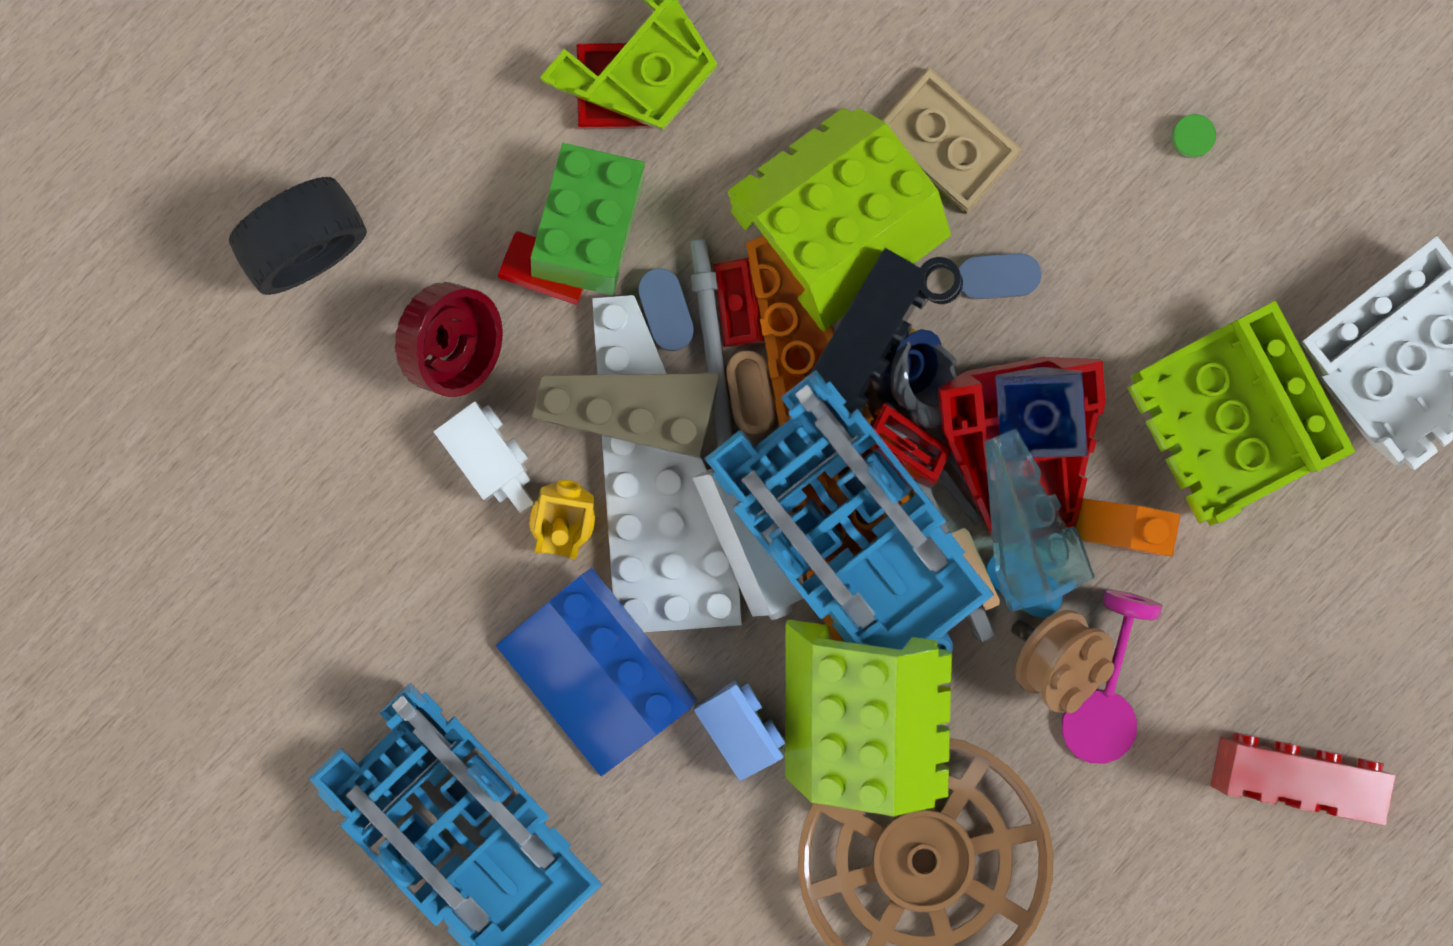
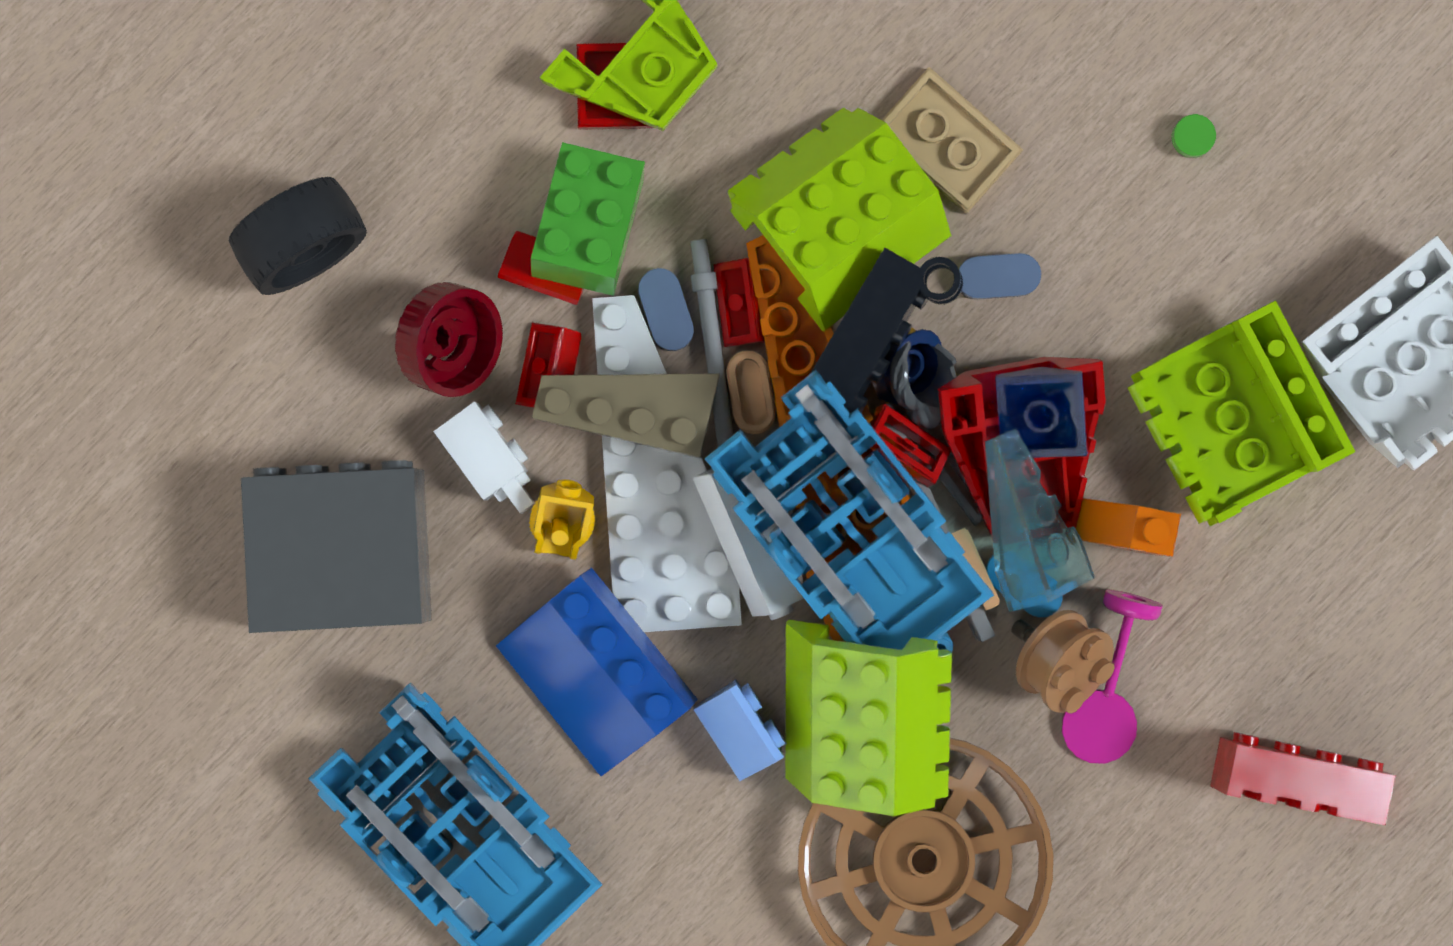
(336, 547): none -> dark grey brick
(548, 352): none -> red slope

